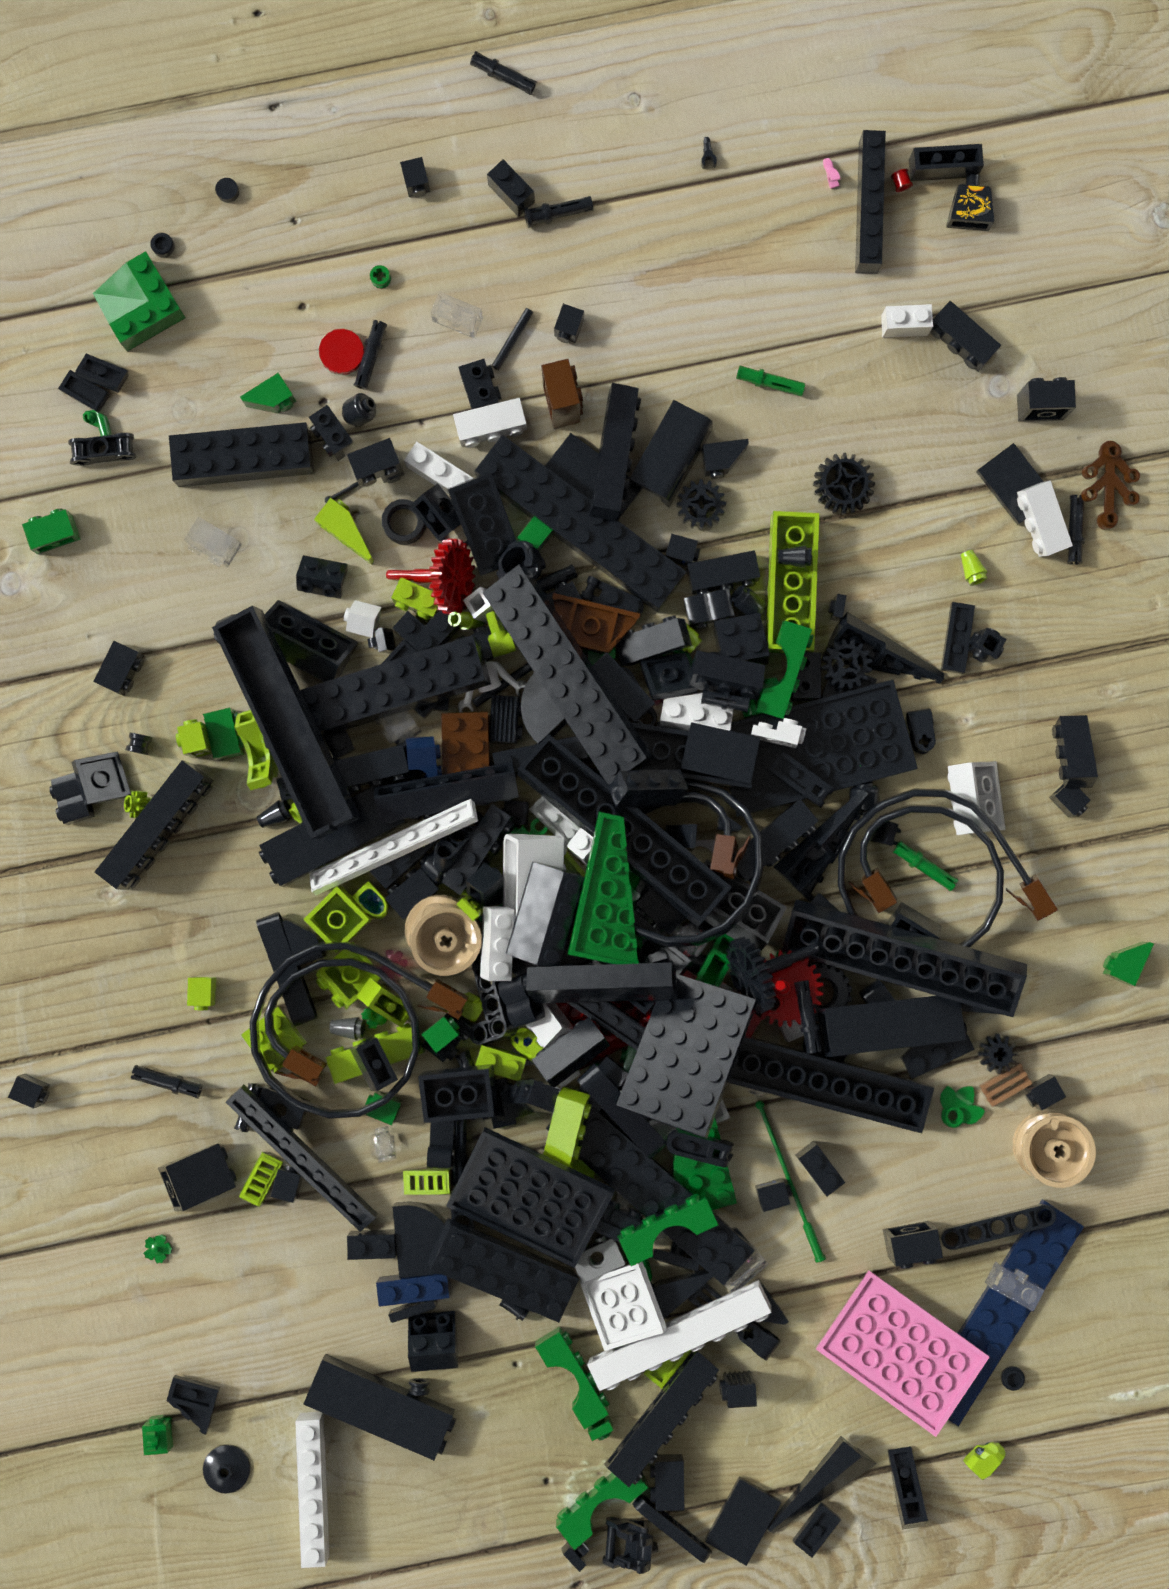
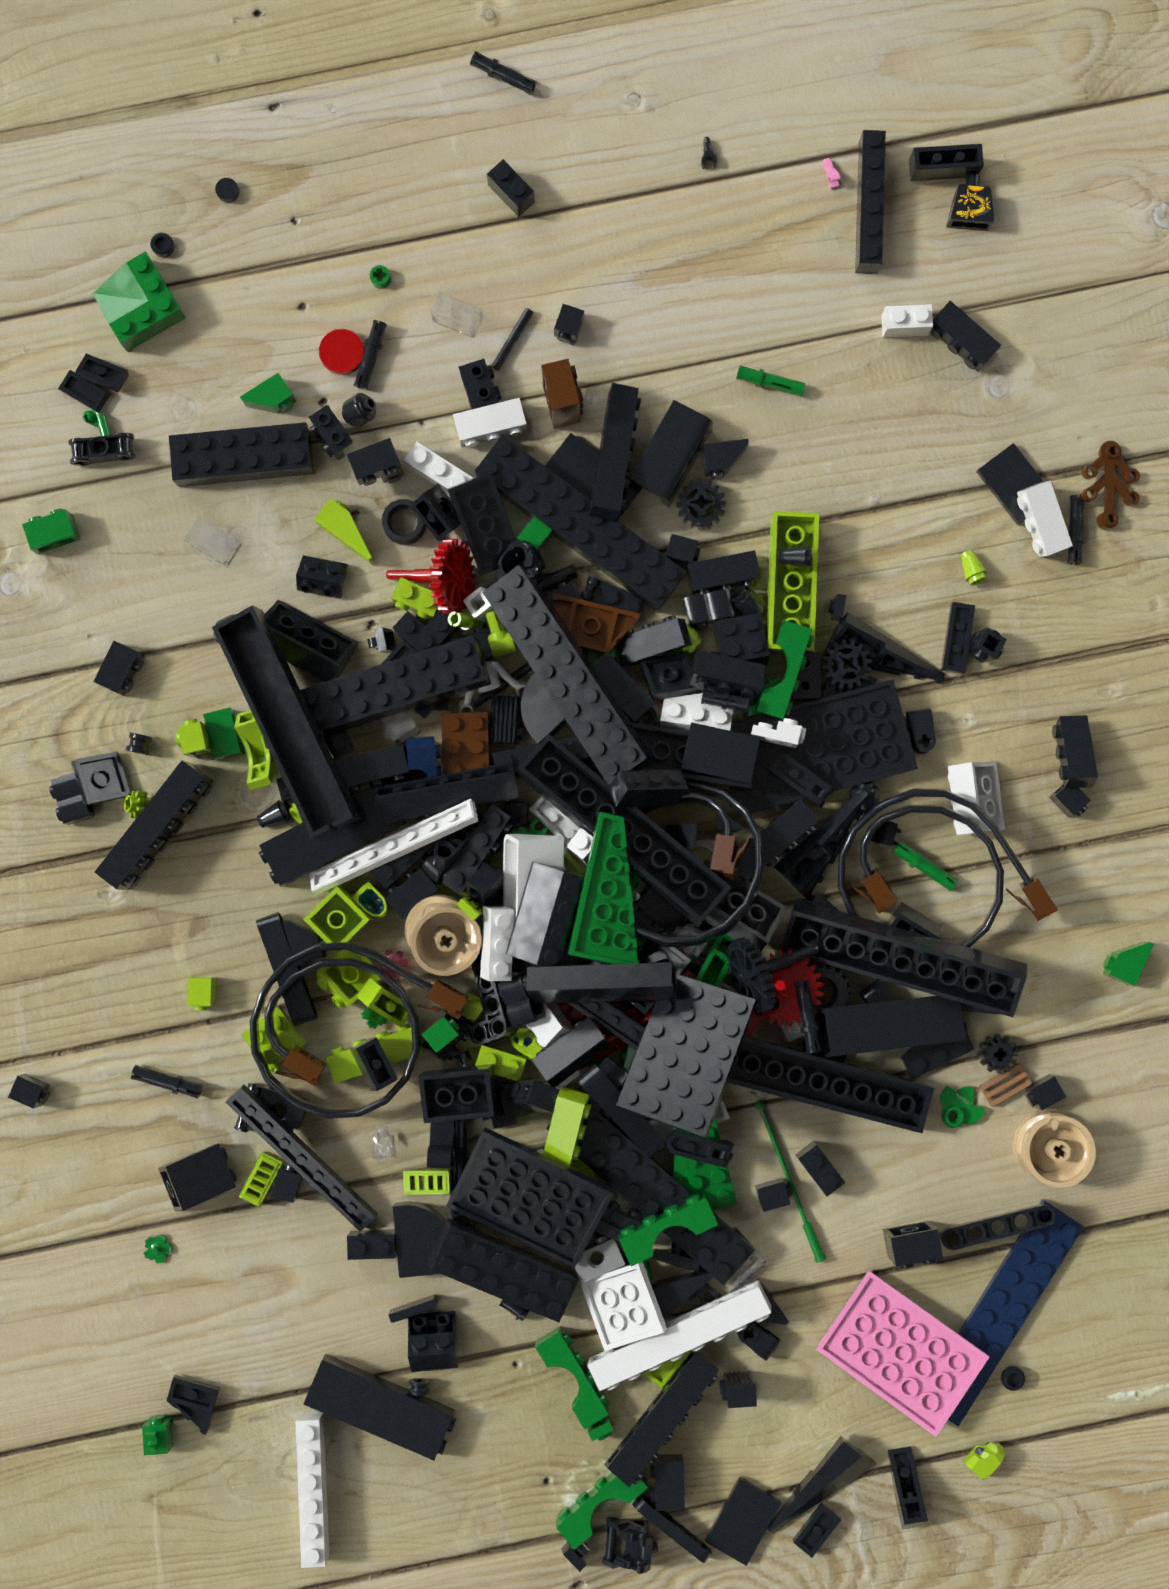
(234, 1461): black dish -> none
(342, 492): black hinge -> none
(350, 1028): dark grey cone -> none
(362, 618): white brick -> none
(387, 1112): green brick -> none
(396, 1290): dark blue arch -> none
(415, 177): black brick -> none
(548, 212): black pin -> none
(852, 480): black gear -> none
(901, 180): red axle -> none
(1014, 1286): clear brick -> none
(1046, 399): black brick -> none

